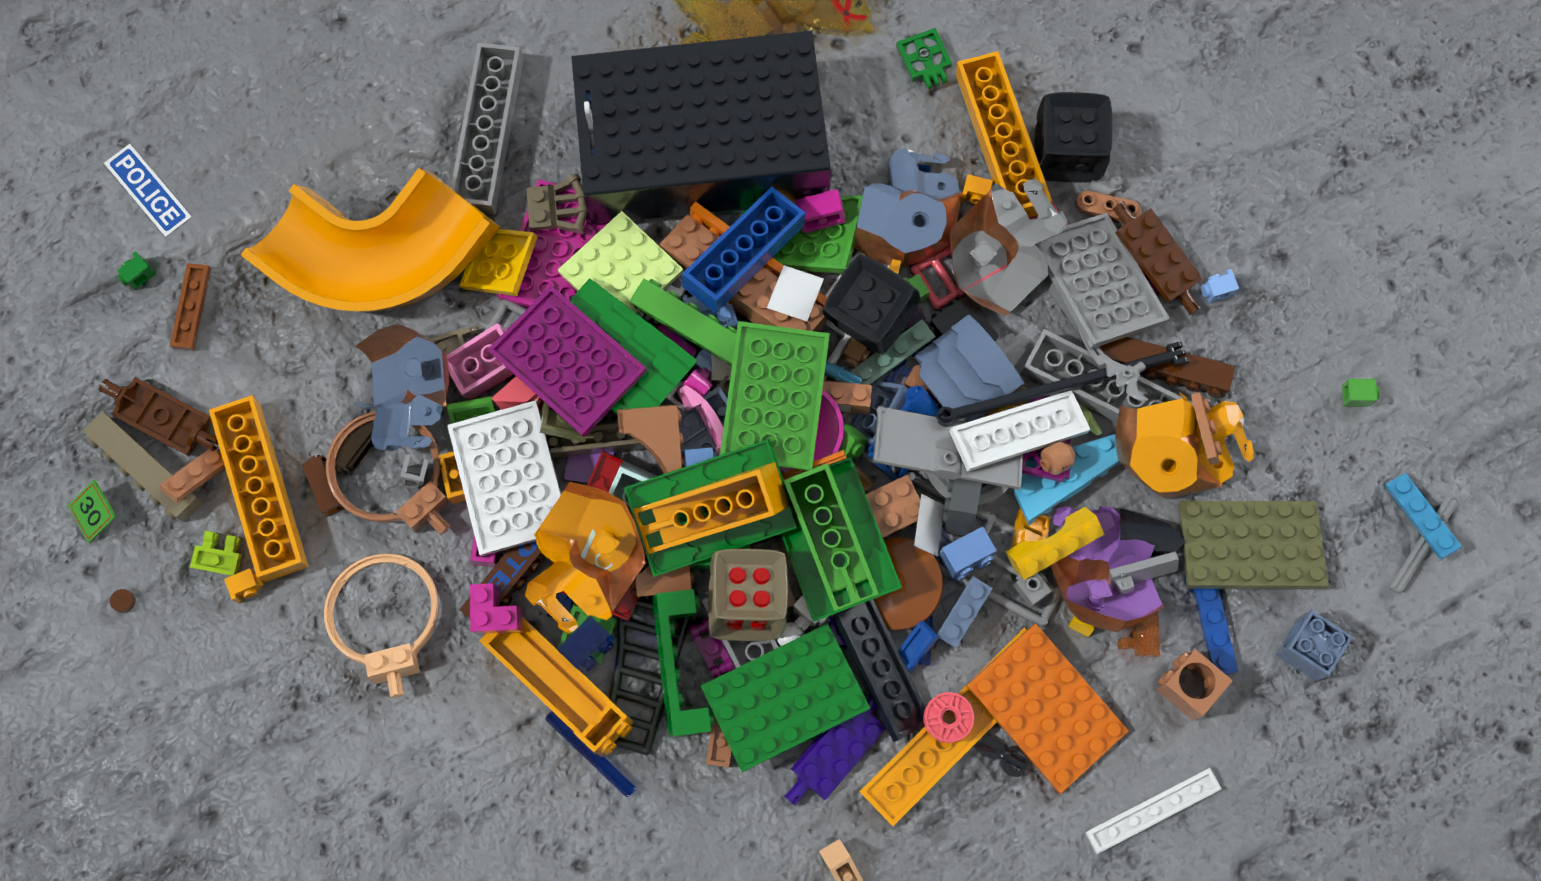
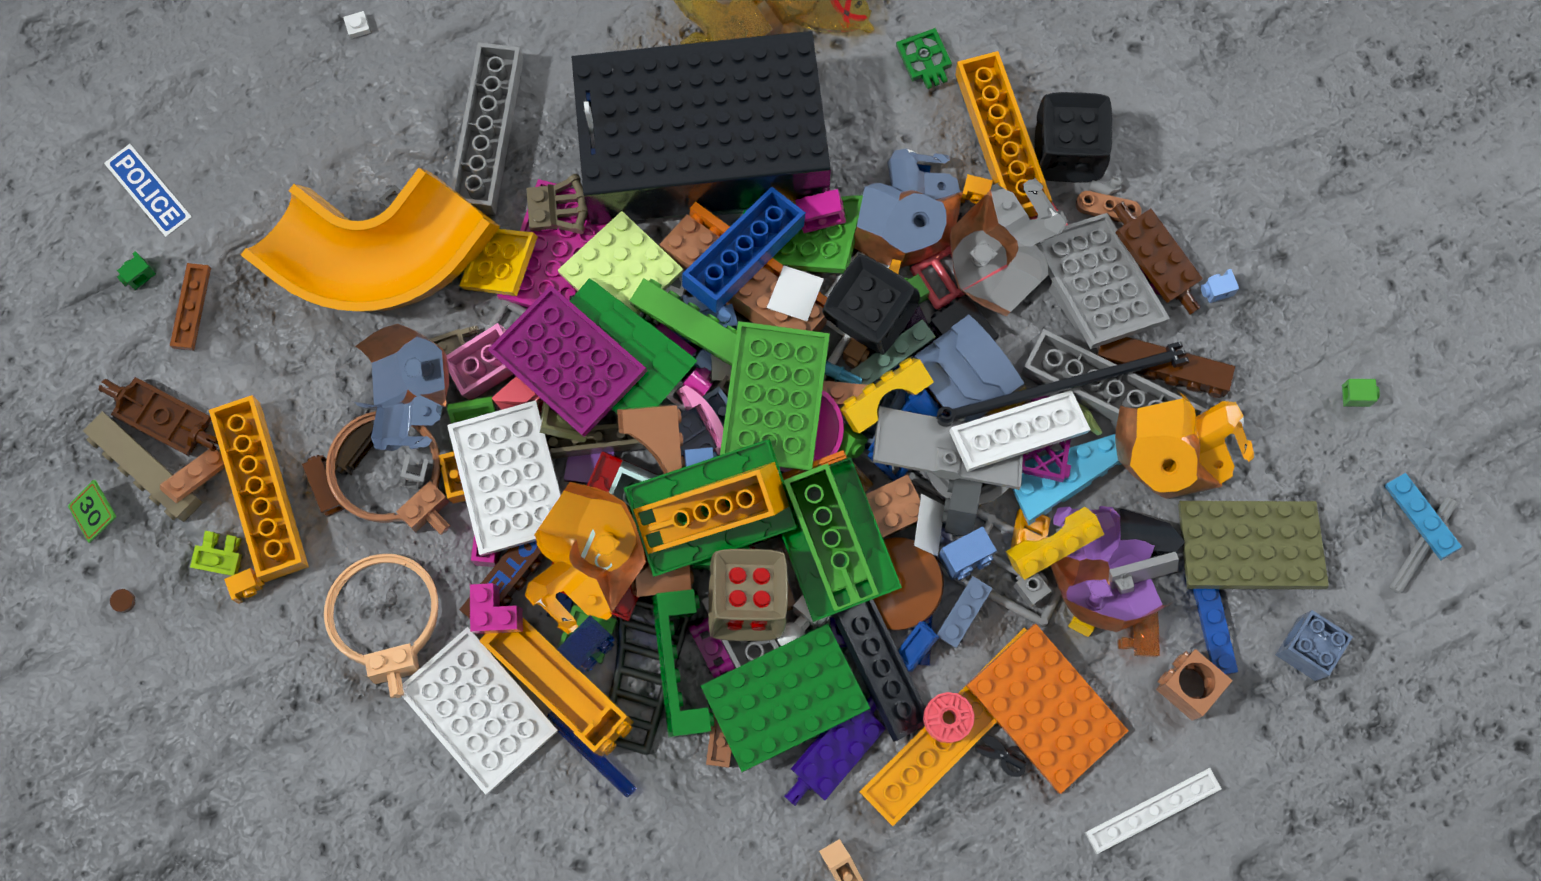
(357, 25): none -> white plate
(477, 711): none -> white plate
(862, 410): none -> yellow arch
(1057, 458): nougat head -> none
(1124, 374): light grey piece -> none
(1207, 428): nougat plate -> none

